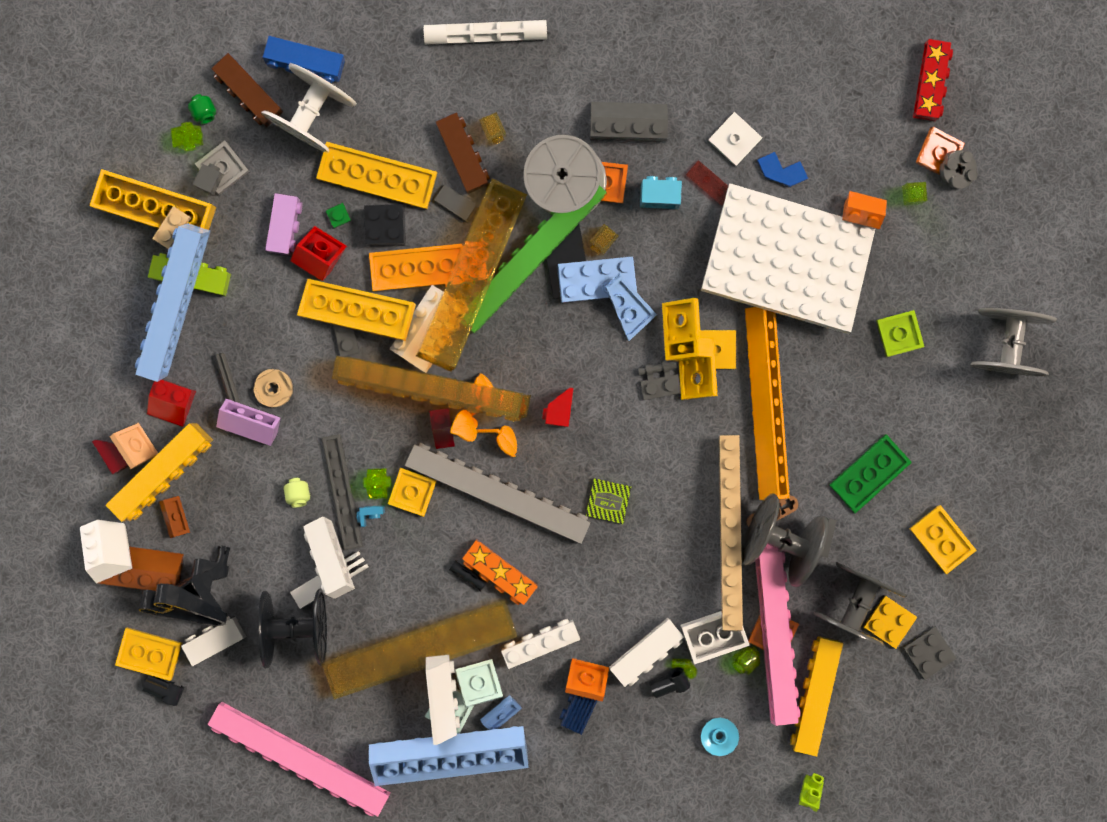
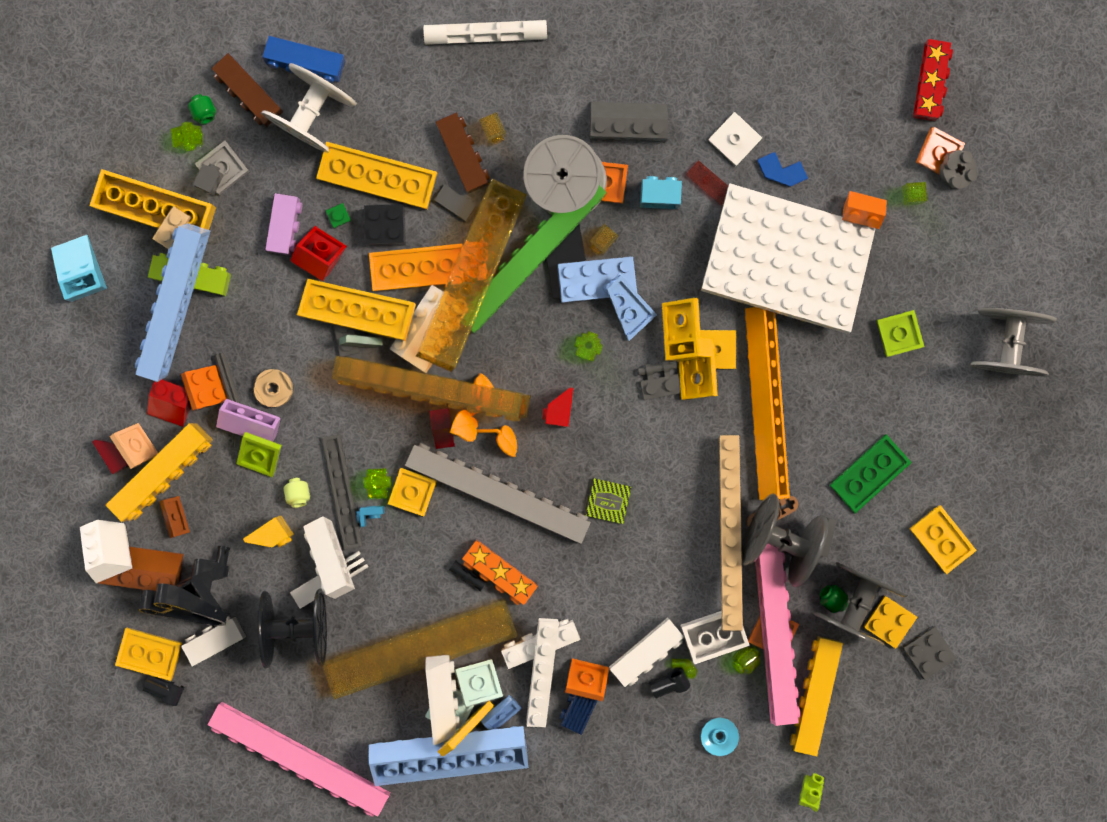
(77, 269): none -> medium azure slope
(204, 387): none -> orange plate
(258, 454): none -> lime plate
(271, 534): none -> yellow slope
(361, 341): none -> sand green tile
(461, 733): none -> yellow tile
(542, 672): none -> white plate
(585, 353): none -> clear neon green brick
(833, 598): none -> green head

